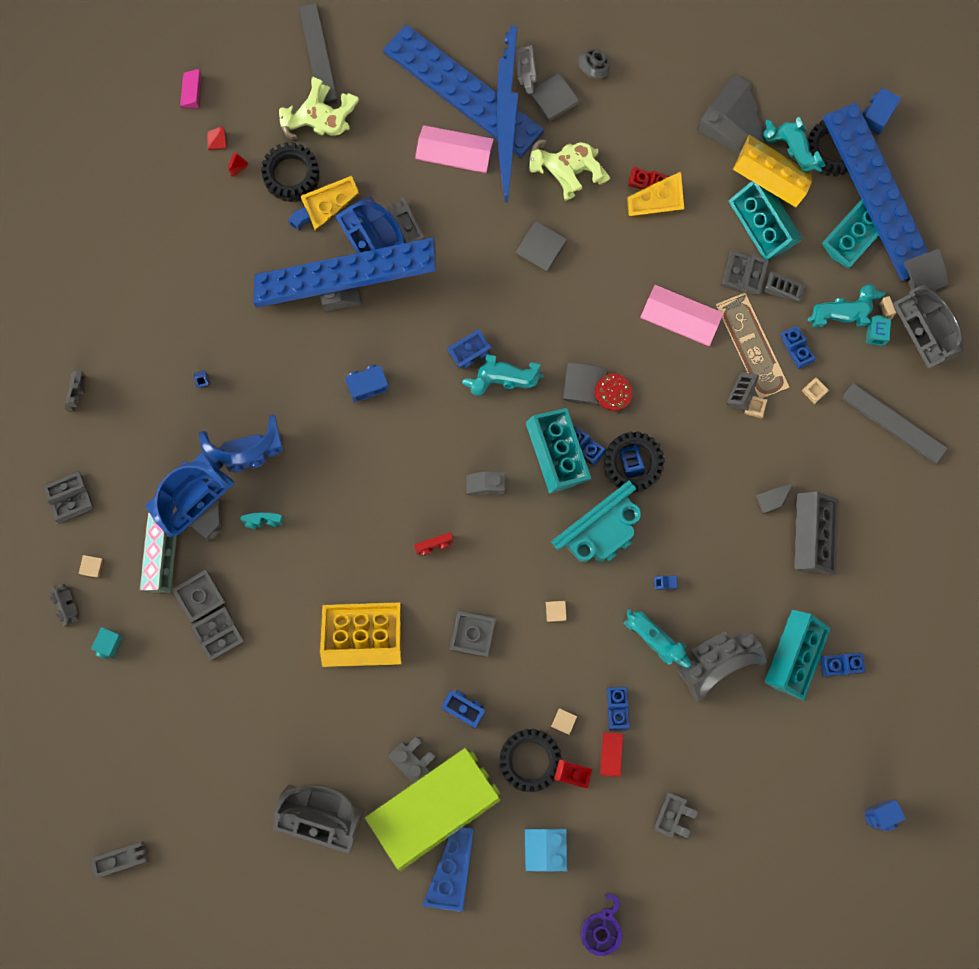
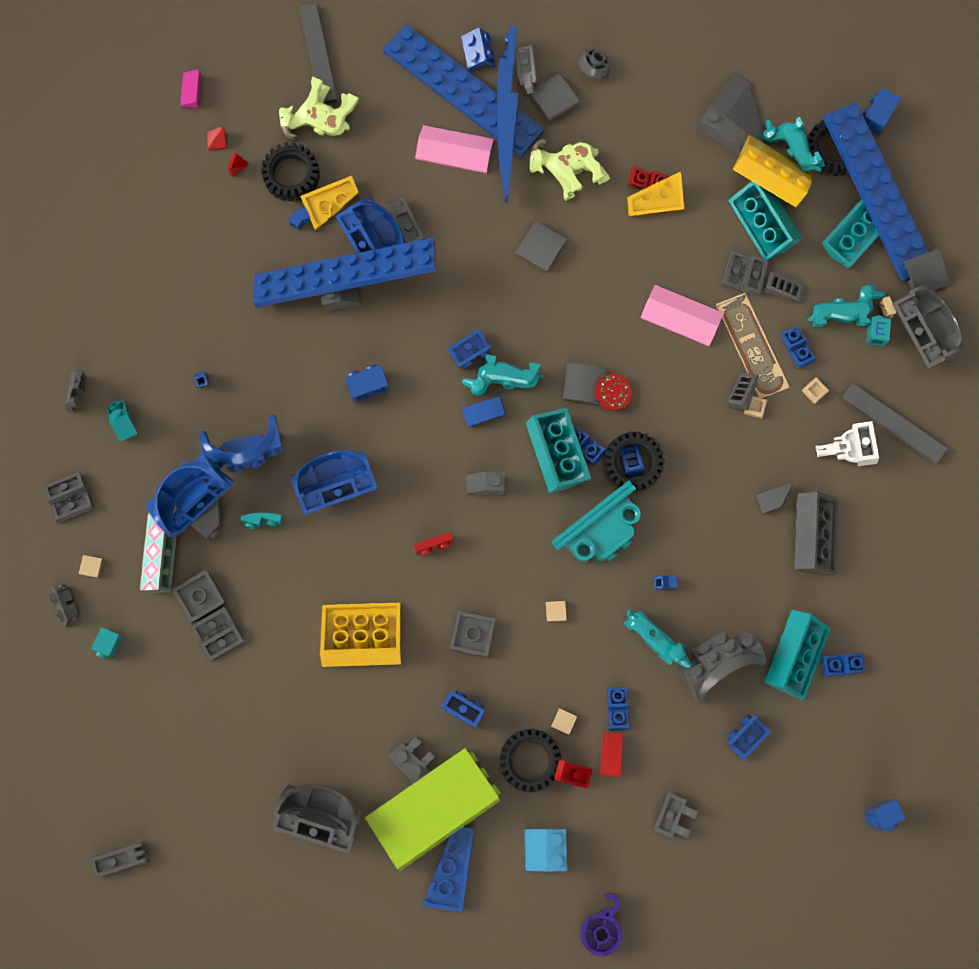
(121, 420): none -> teal slope
(333, 479): none -> blue piece
(478, 49): none -> bracket
(484, 411): none -> blue slope
(748, 736): none -> blue bracket
(854, 445): none -> white brick

